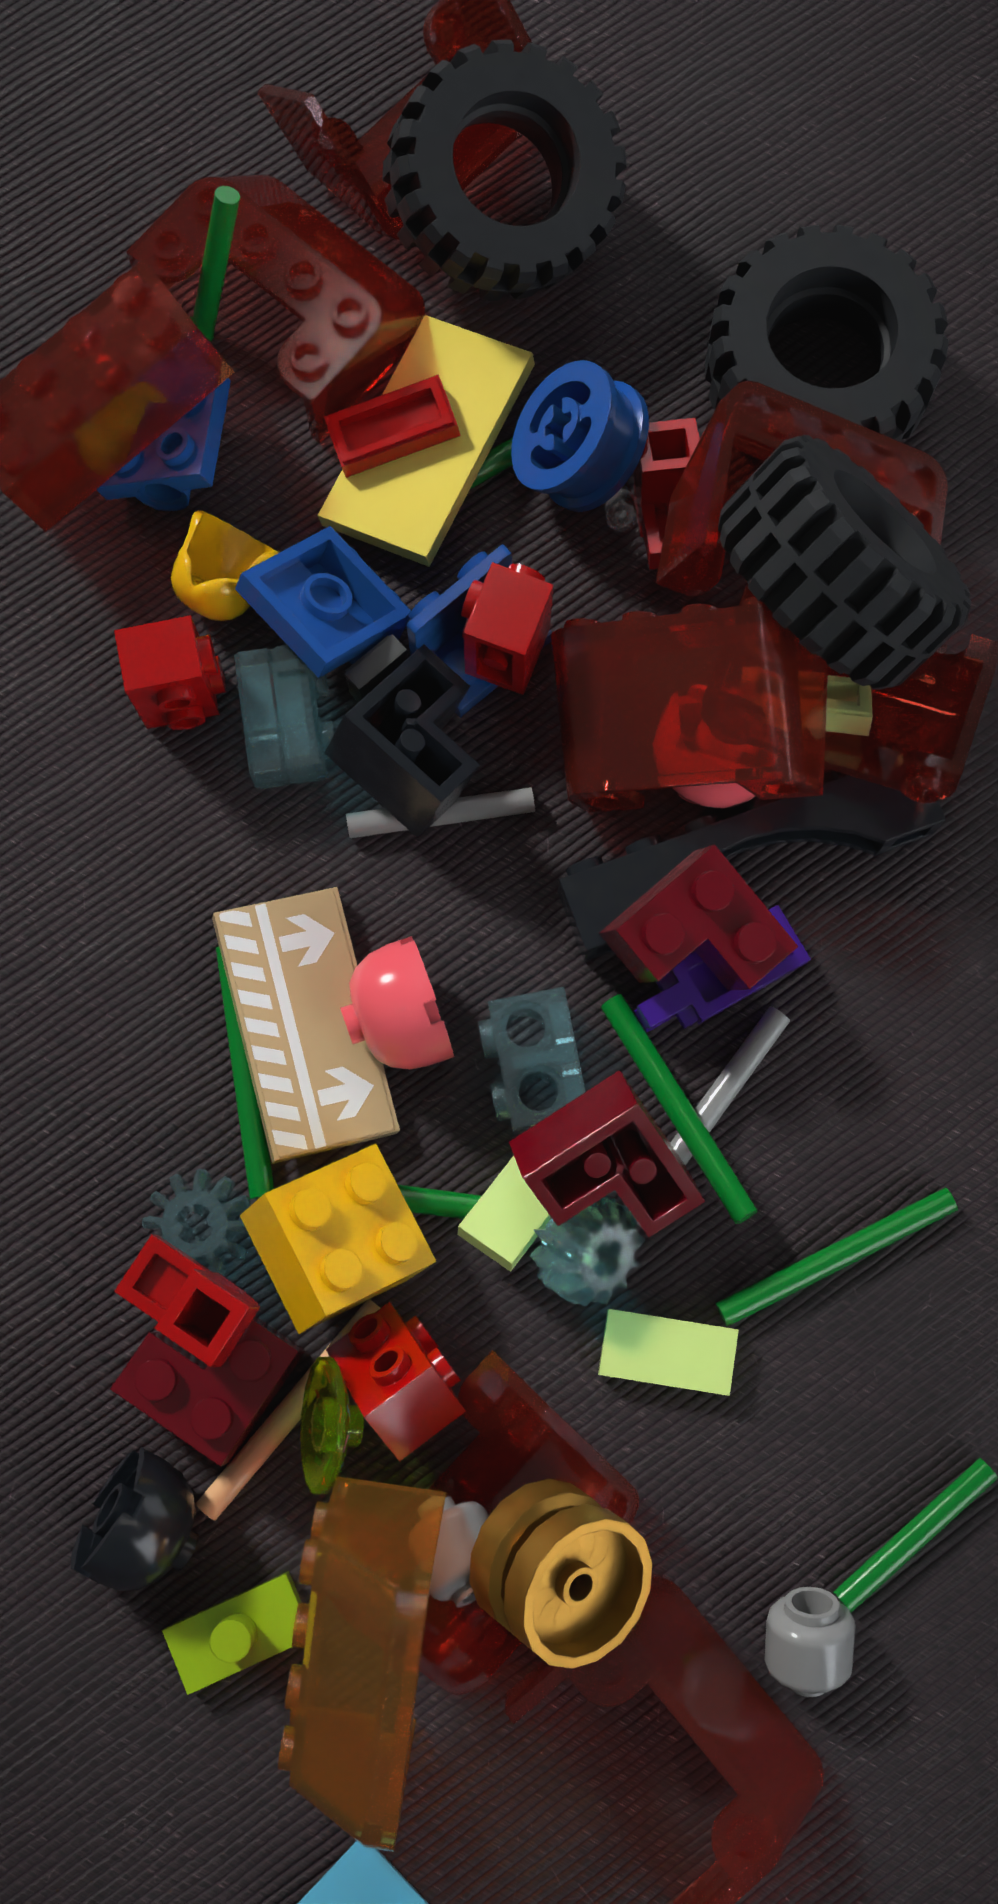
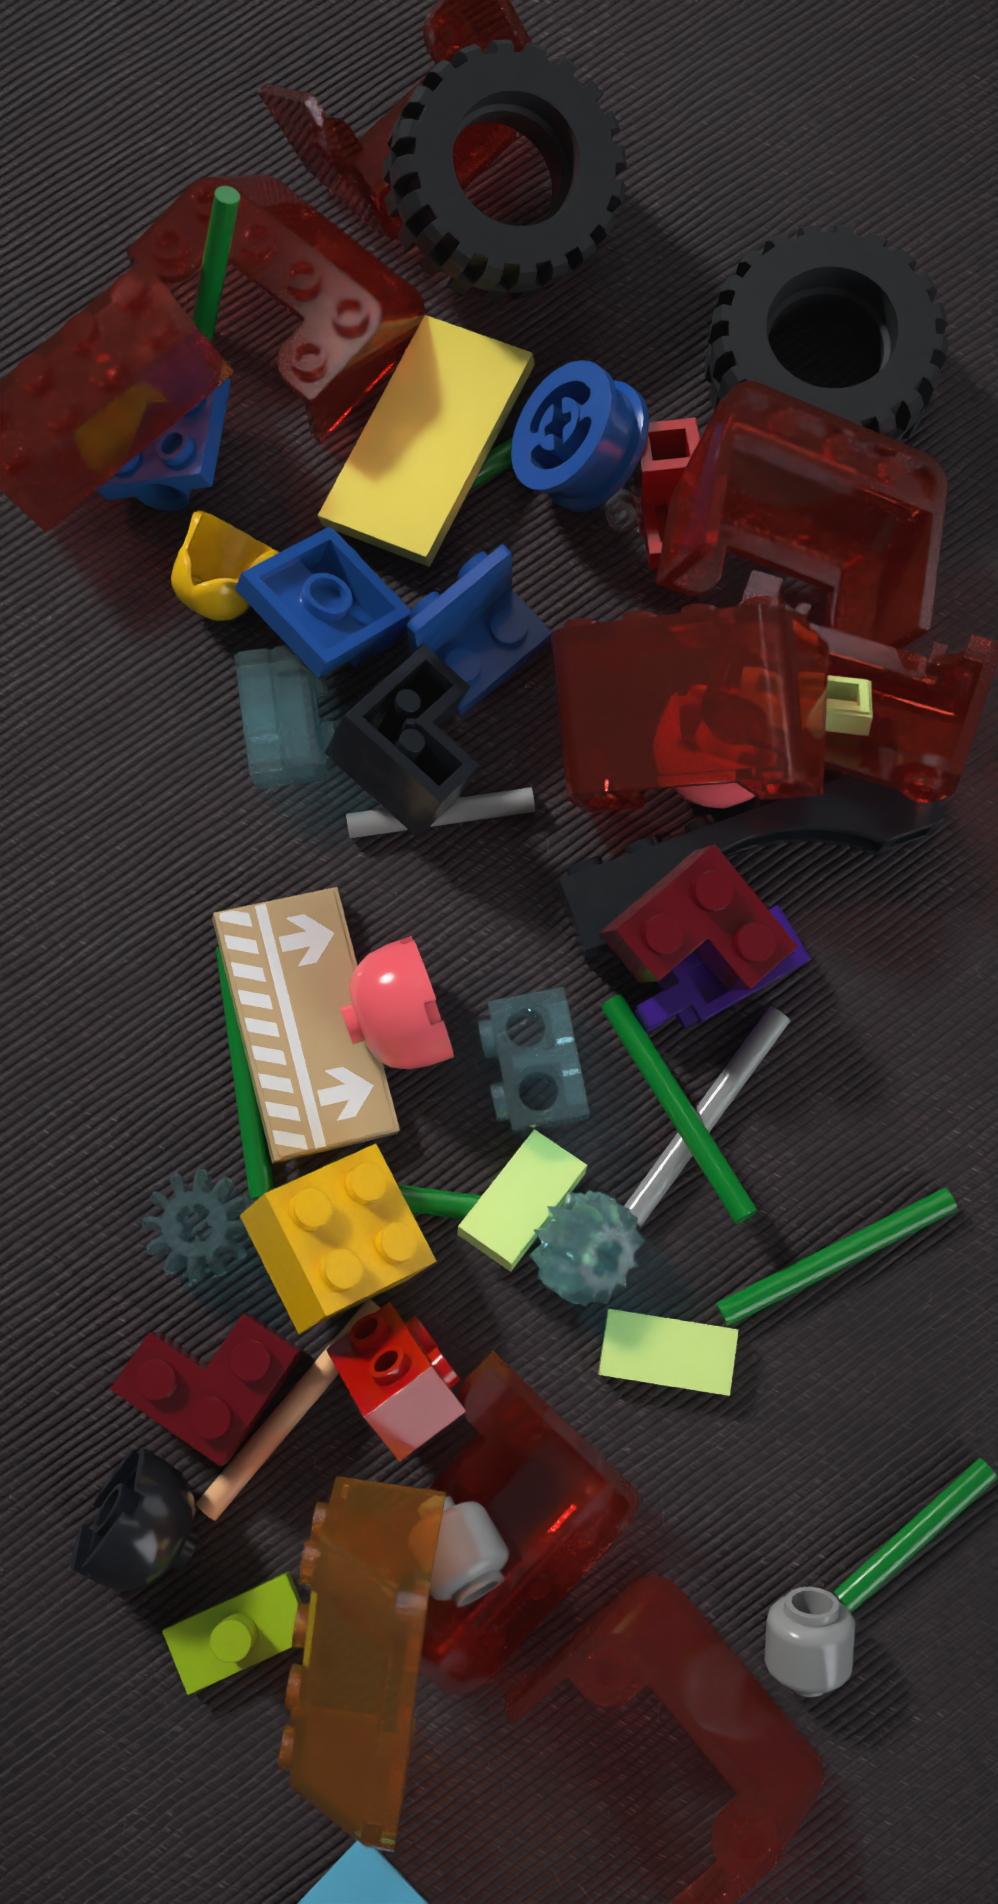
(170, 673): red brick -> none
(188, 1301): red brick -> none
(327, 1425): clear neon green dish -> none
(375, 666): dark grey tile -> none
(392, 426): red tile -> none
(506, 625): red brick -> none
(560, 1572): pearl gold wheel -> none
(603, 1146): dark red brick -> none
(843, 563): black tyre -> none

